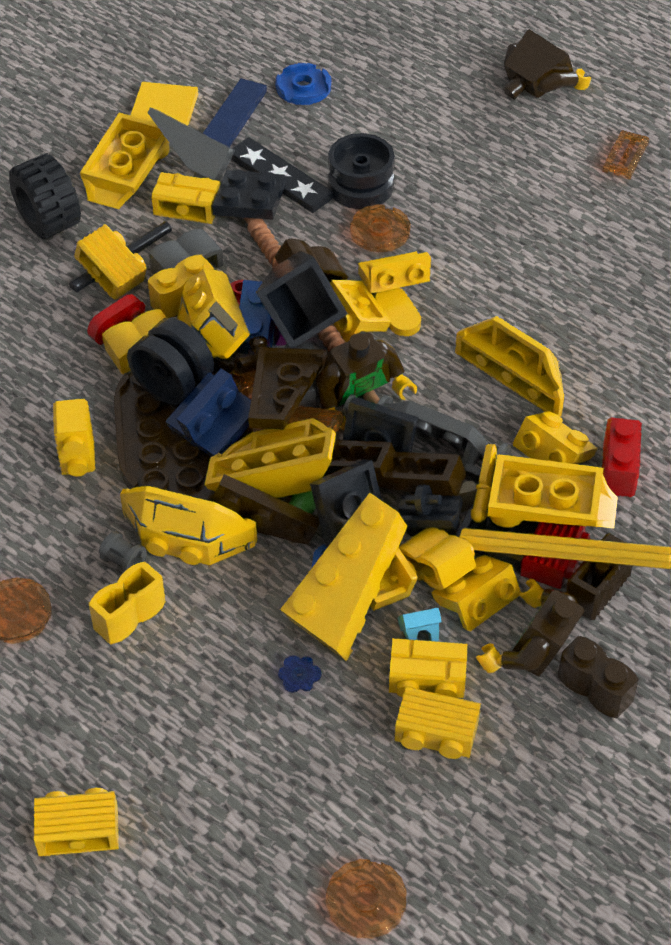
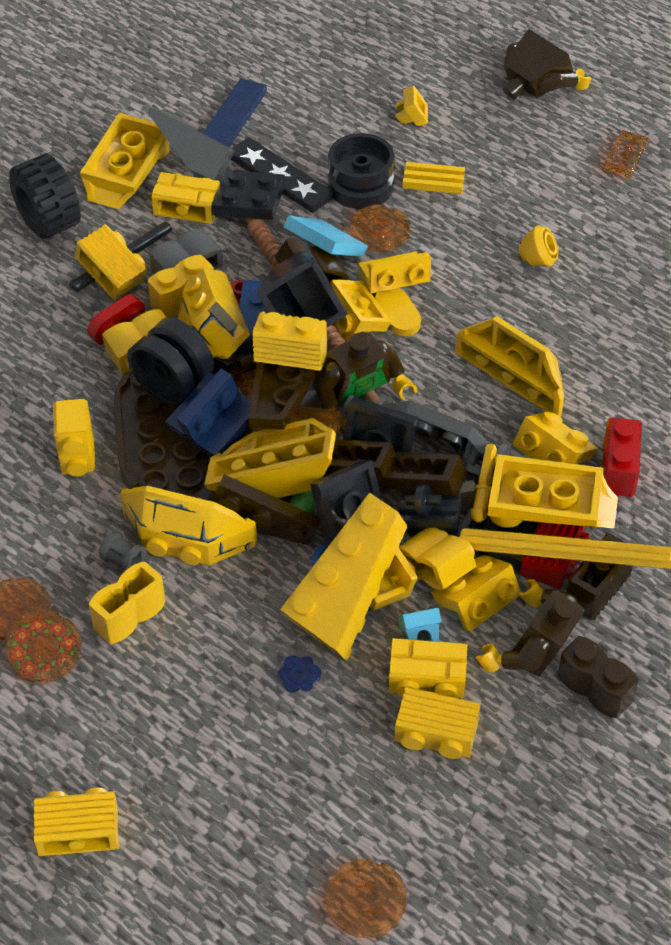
(43, 646): none -> clear orange tile
(170, 99): yellow tile -> none
(290, 91): blue tile -> none
(290, 341): none -> yellow brick
(325, 236): none -> medium azure tile
(412, 108): none -> yellow tile
(433, 177): none -> yellow tile
(539, 247): none -> yellow cone

